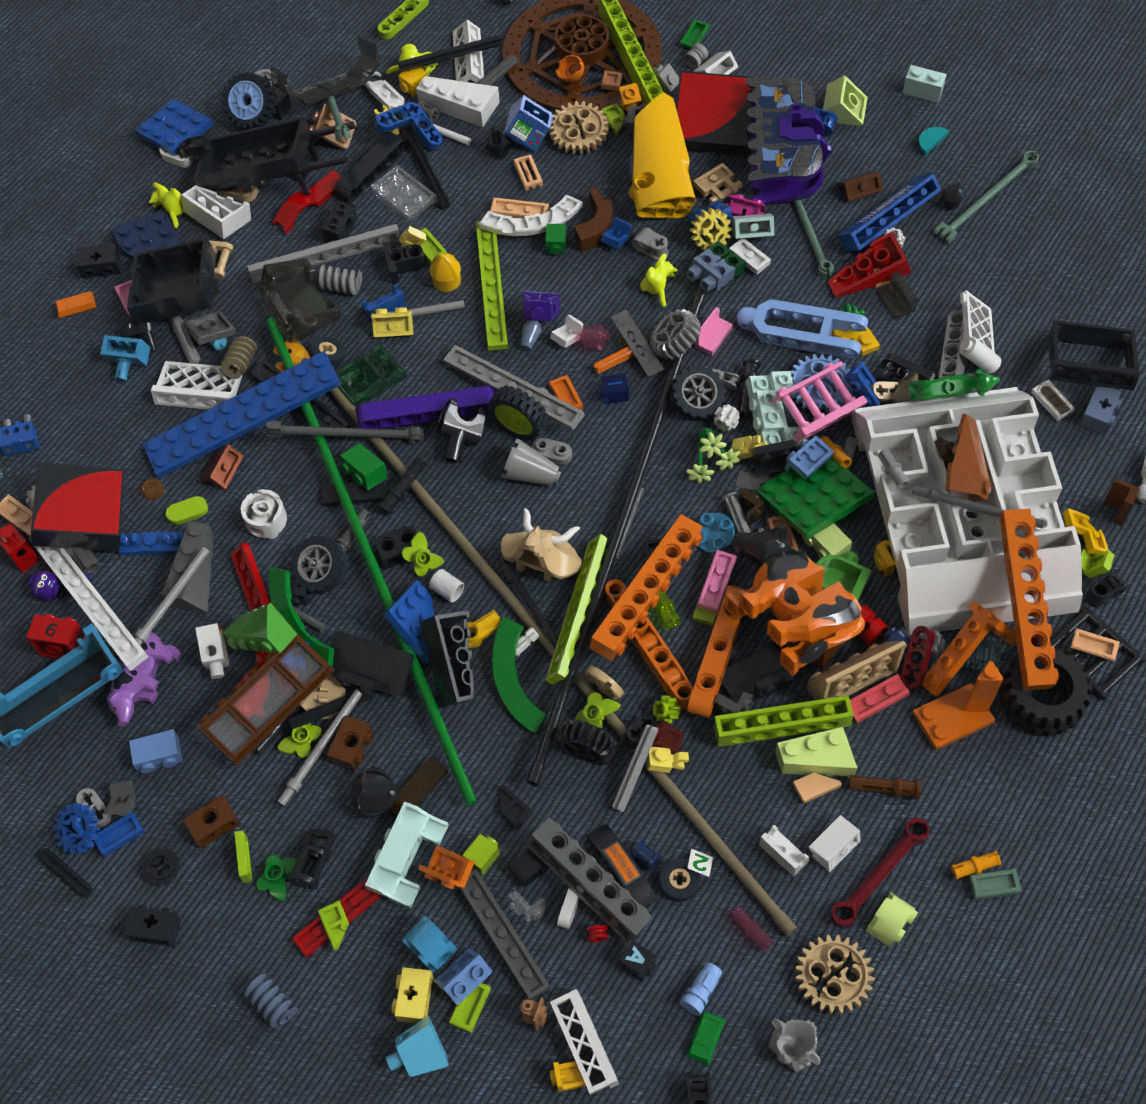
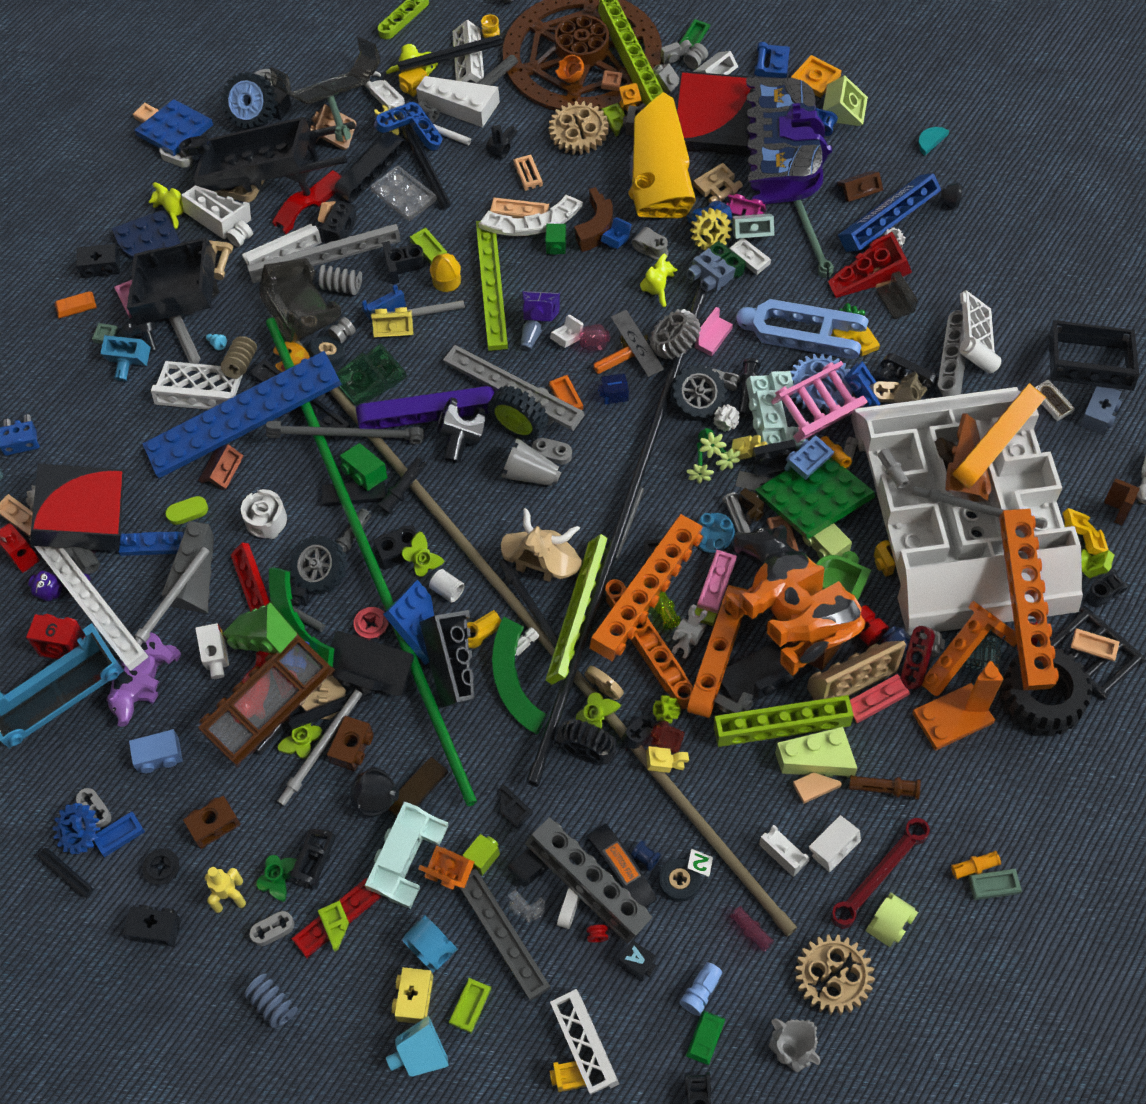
(104, 329): none -> sand green tile
(122, 798): dark grey bracket -> none
(144, 112): none -> light nougat tile
(153, 489): clear orange tile -> none
(209, 327): dark grey tile -> none
(223, 886): none -> light yellow plant
(239, 233): none -> white wheel
(243, 856): lime tile -> none
(275, 933): none -> light grey beam
(293, 242): none -> white fence
(325, 210): none -> light nougat tile
(342, 330): none -> light grey wheel
(370, 614): none -> coral gear
(412, 236): light yellow plate -> none
(463, 976): medium blue bracket -> none
(490, 26): none -> yellow wheel
(528, 123): blue slope -> none
(534, 1013): medium nougat hinge -> none
(634, 768): light grey axle -> none
(672, 52): none -> light grey plate
(689, 631): none -> light grey pin
(778, 61): none -> blue plate
(817, 74): none -> light orange plate
(924, 83): light aqua brick -> none
(949, 230): sand green hinge -> none
(952, 386): green animal -> none
(998, 436): none -> light orange beam

